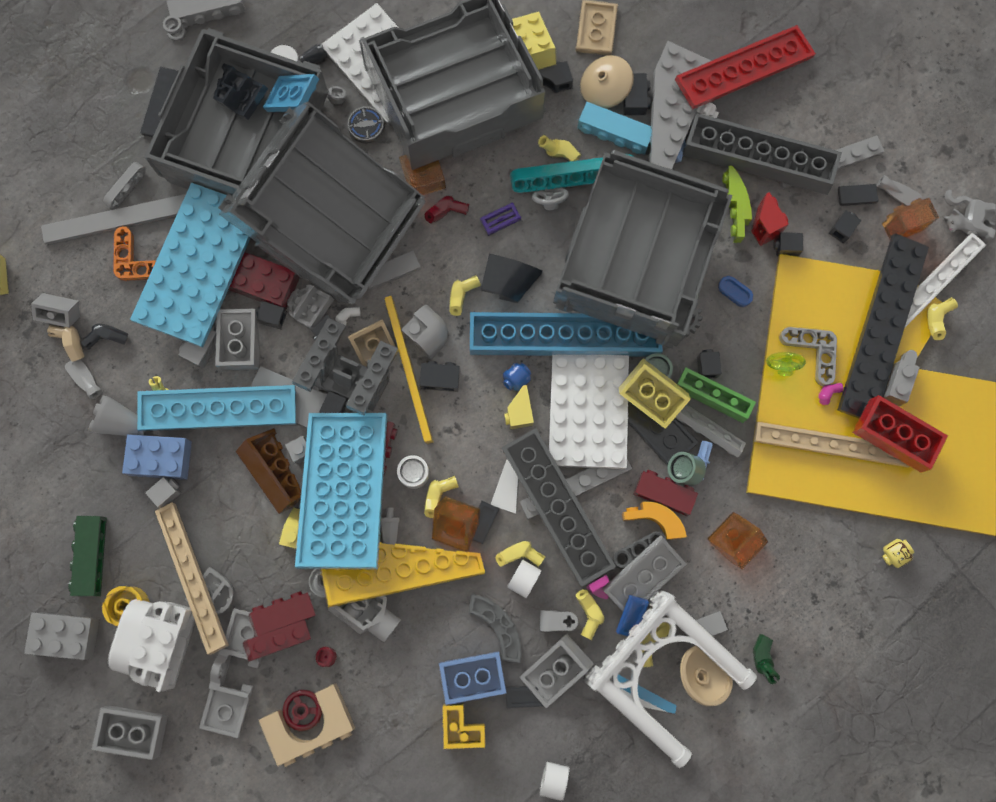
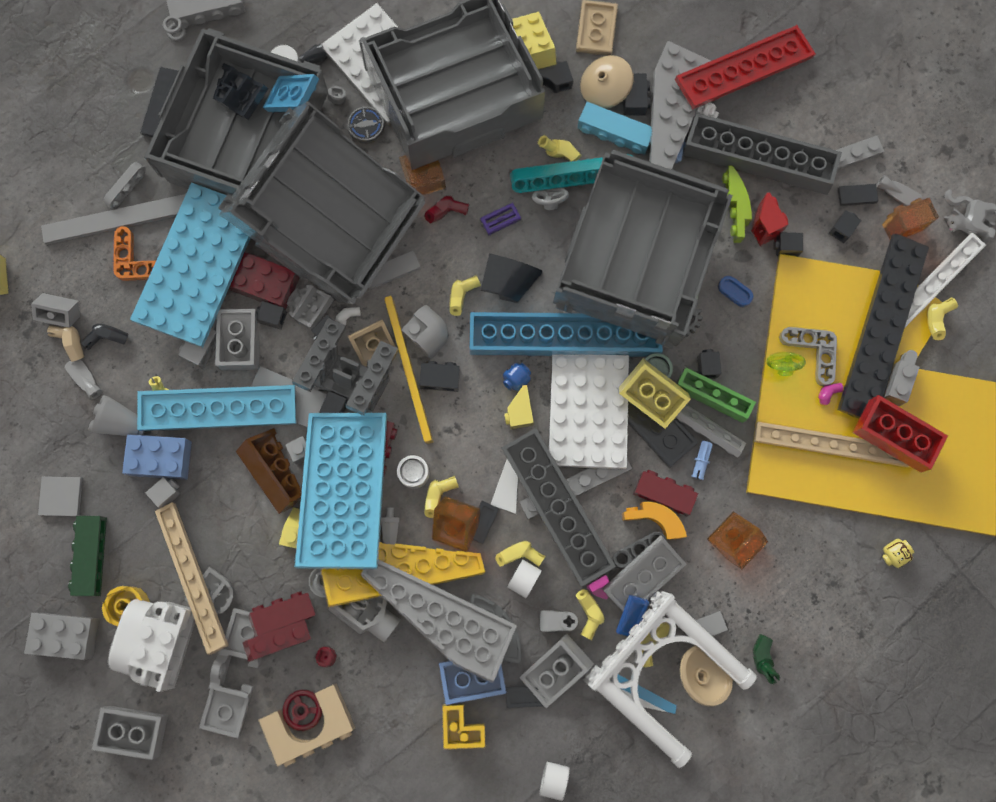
(60, 496): none -> light grey tile
(454, 626): none -> light grey wing
(686, 468): sand green piece -> none

